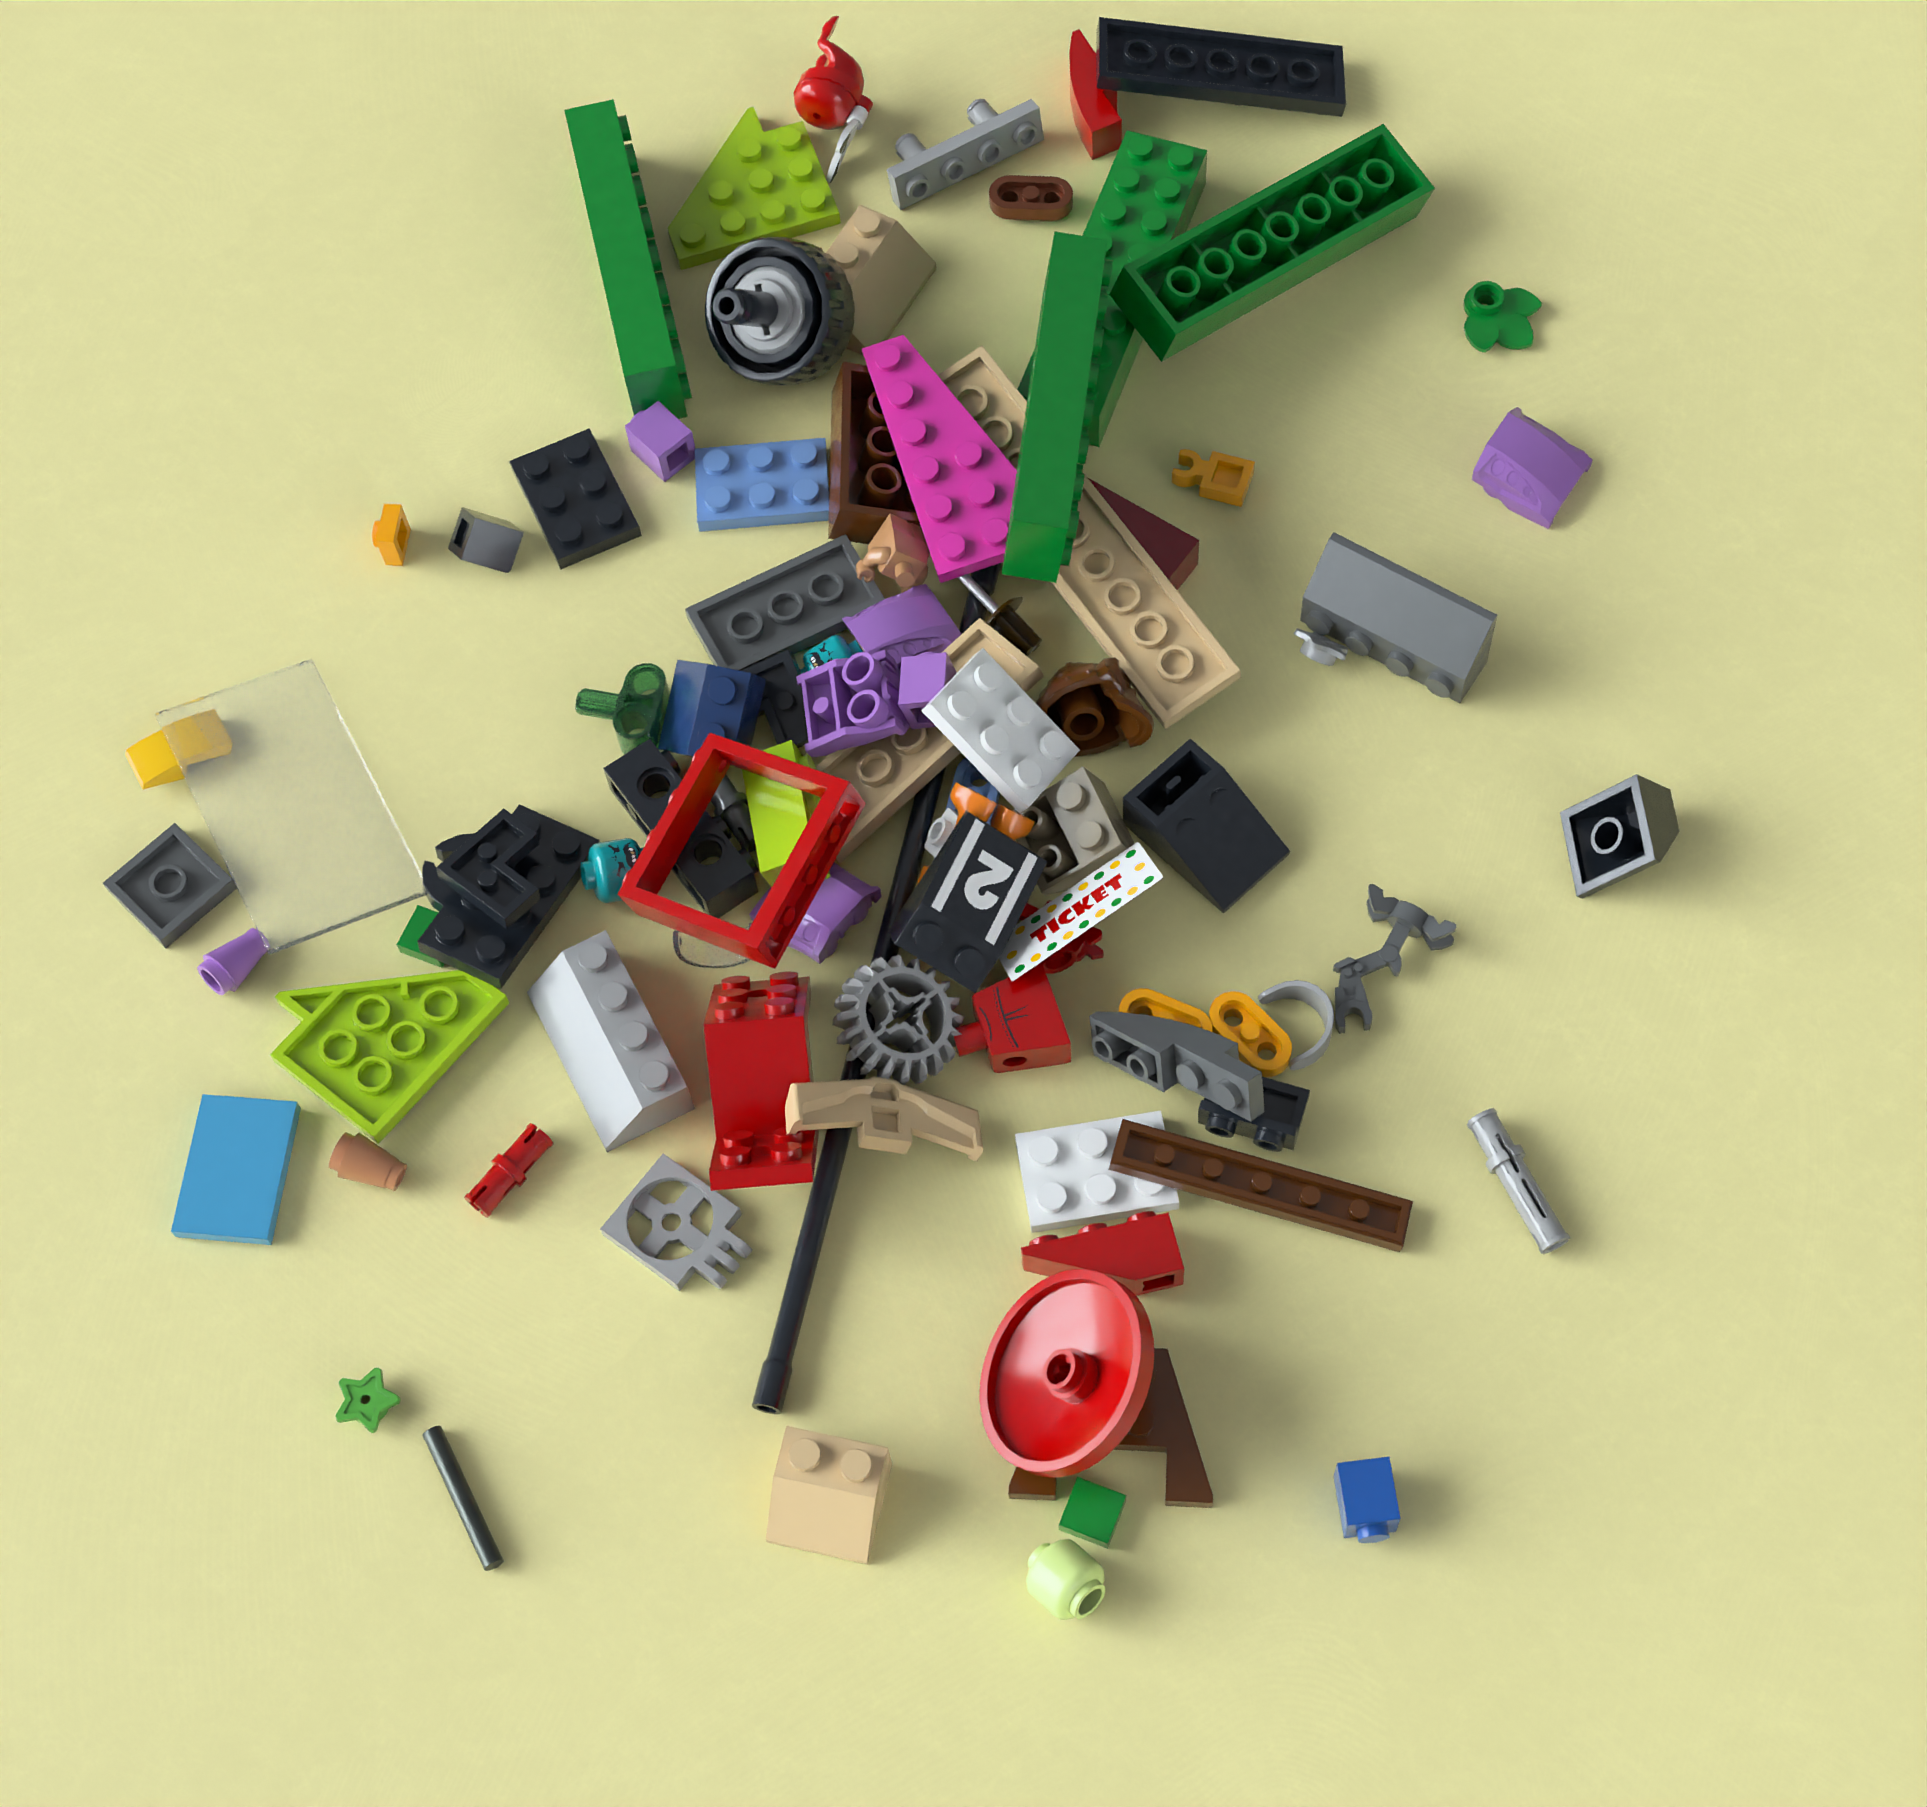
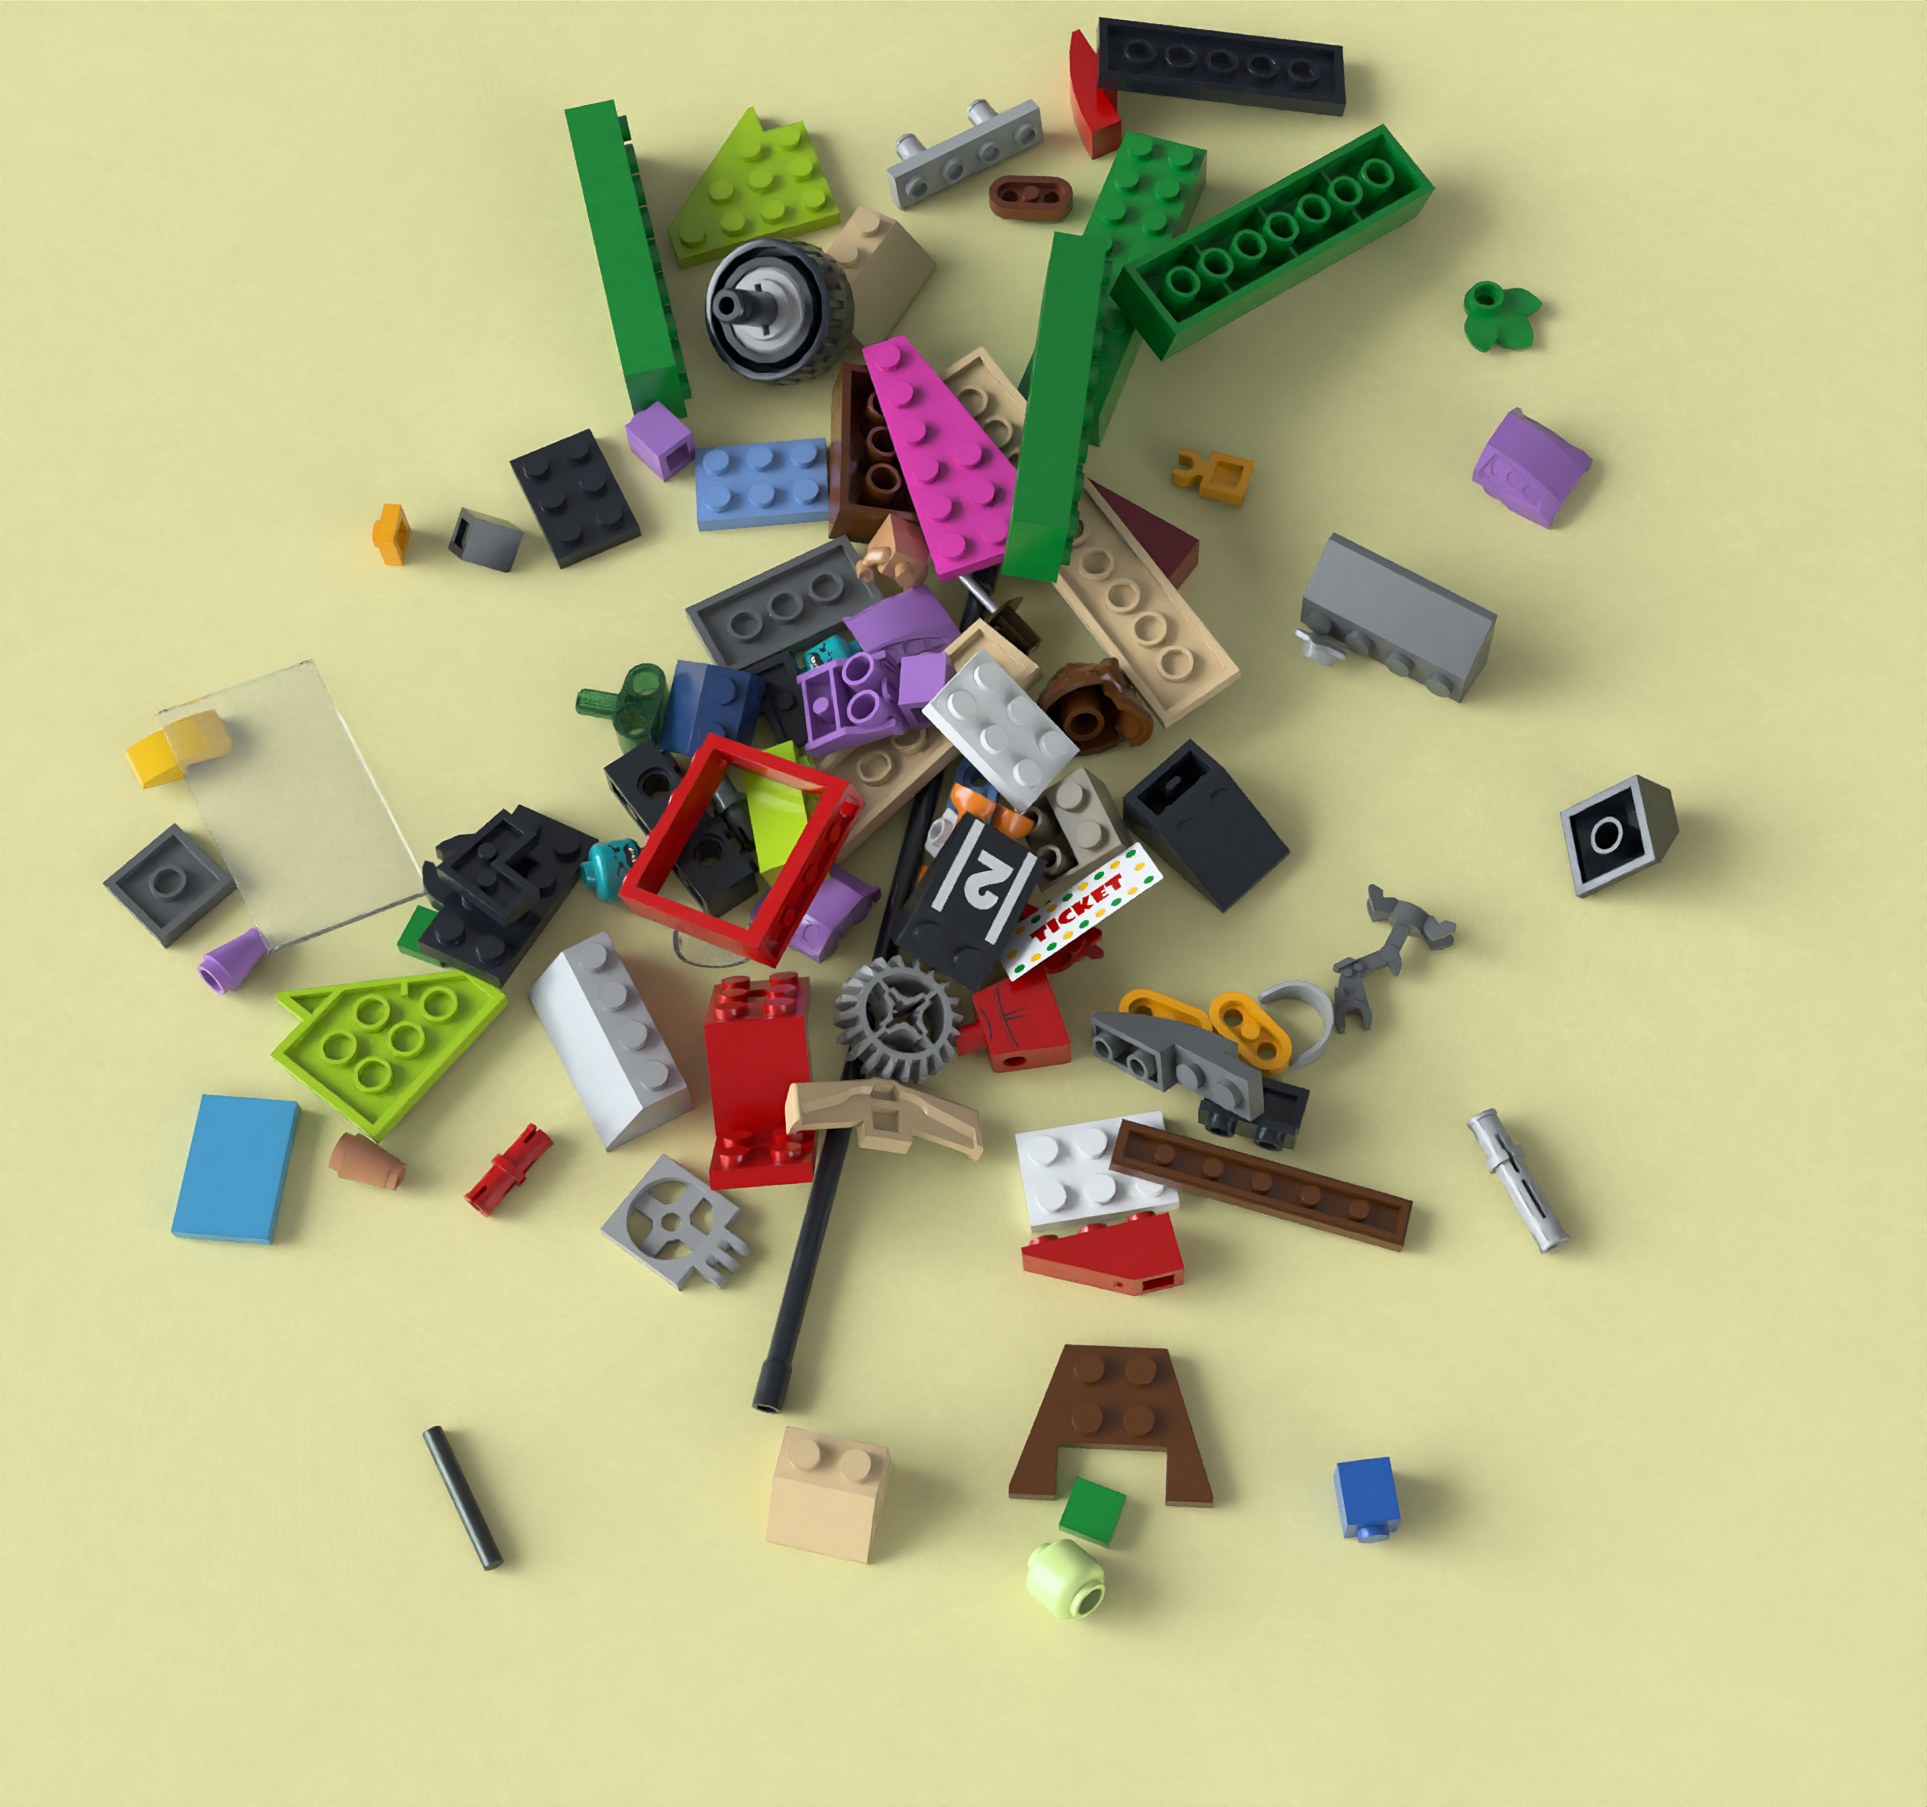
(369, 1413): bright green plate -> none
(833, 94): red hair -> none
(1066, 1373): dish -> none

